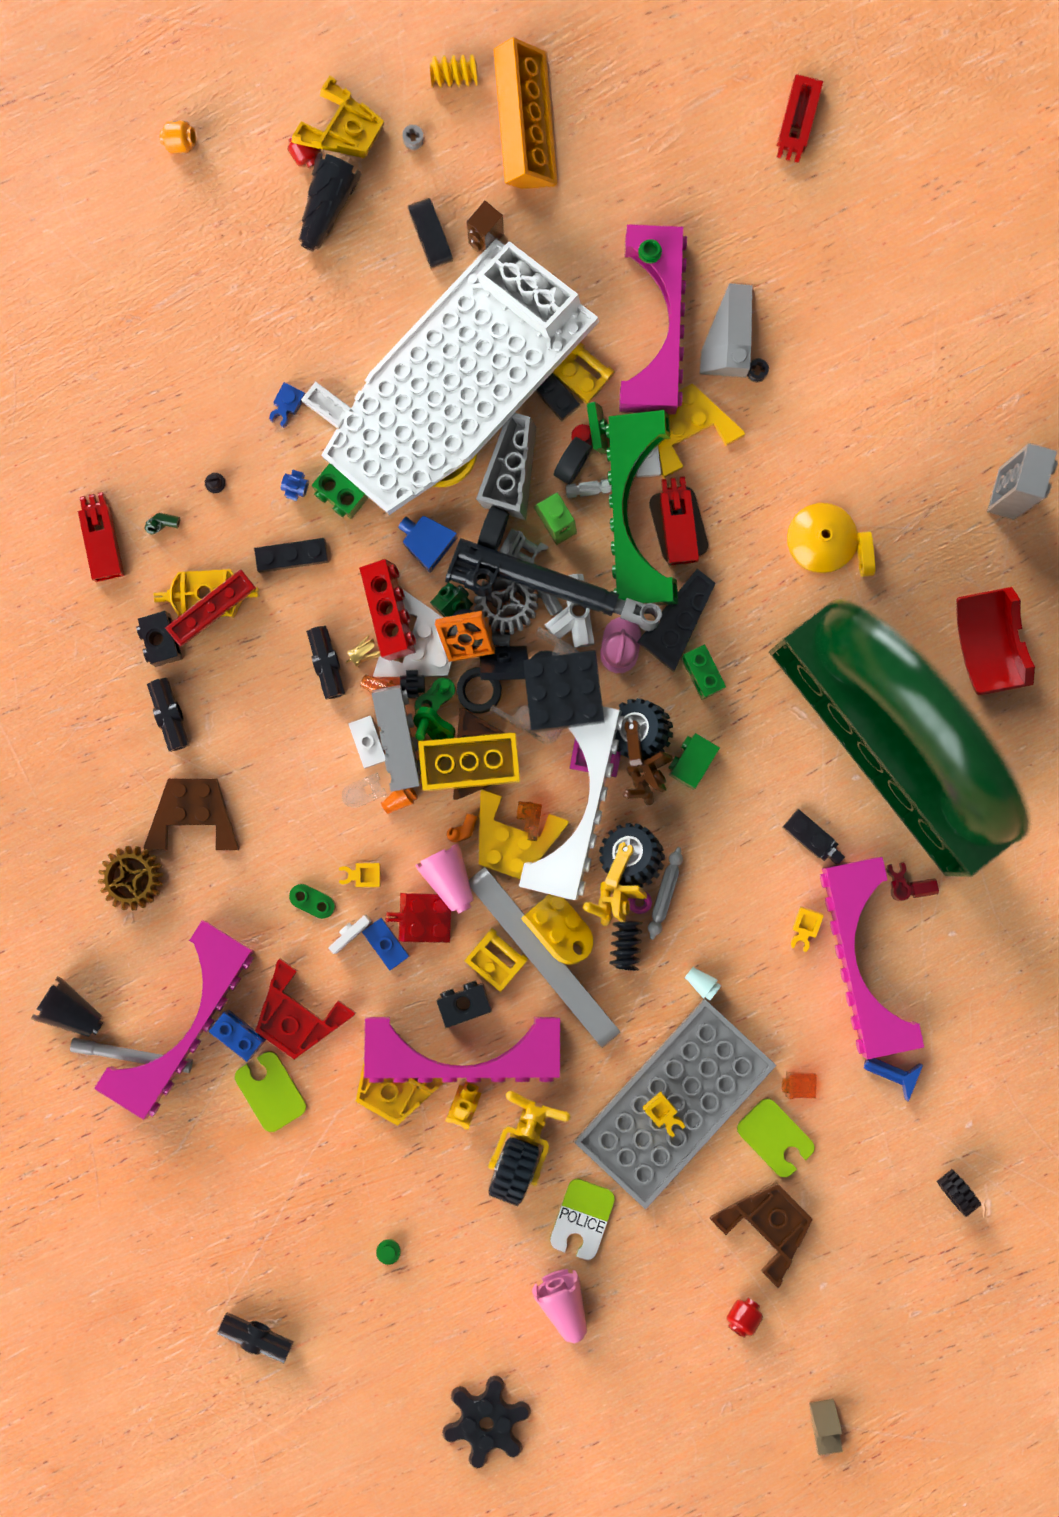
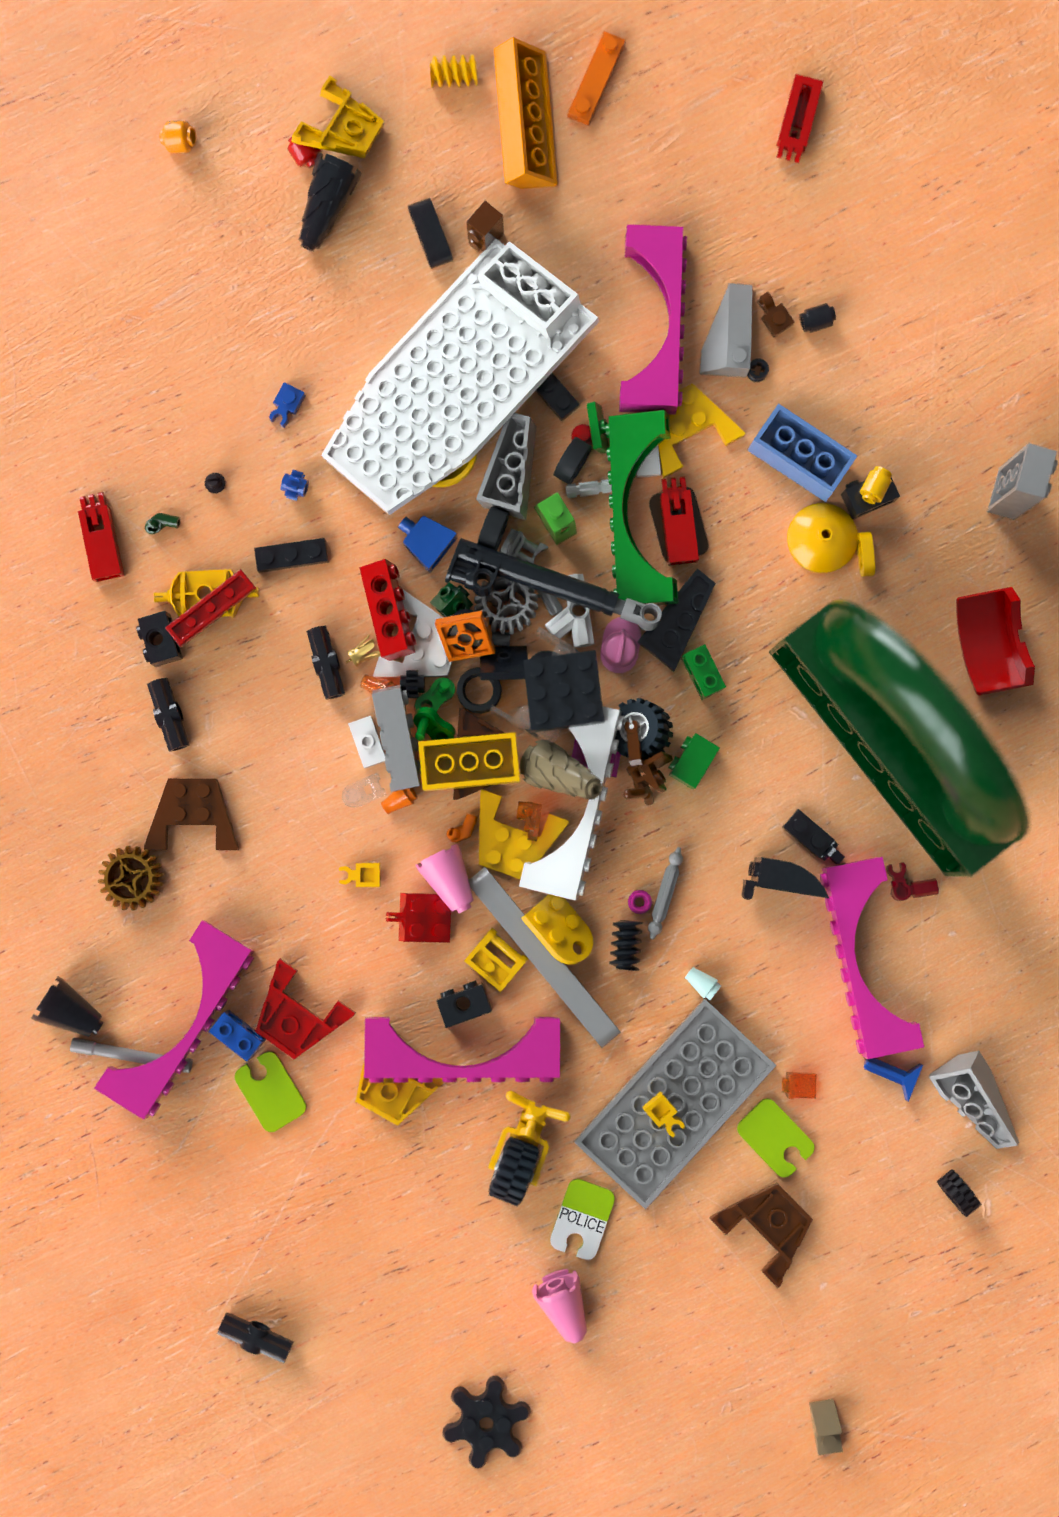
(311, 901): green plate -> none
(326, 404): white plate -> none
(343, 488): green brick -> none
(349, 933): white plate -> none
(385, 944): blue plate -> none
(388, 1251): green plate -> none
(413, 145): light grey bush -> none
(464, 1105): yellow hips -> none
(553, 769): none -> dark tan cone
(580, 380): yellow plate -> none
(596, 78): none -> orange plate
(629, 859): piece -> none
(650, 251): green plate -> none
(744, 1317): red head -> none
(776, 317): none -> reddish brown plate
(782, 877): none -> black piece
(802, 452): none -> medium blue brick
(806, 924): yellow plate -> none
(817, 318): none -> black brick
(858, 507): none -> black brick
(876, 485): none -> yellow brick
(972, 1088): none -> light grey wedge

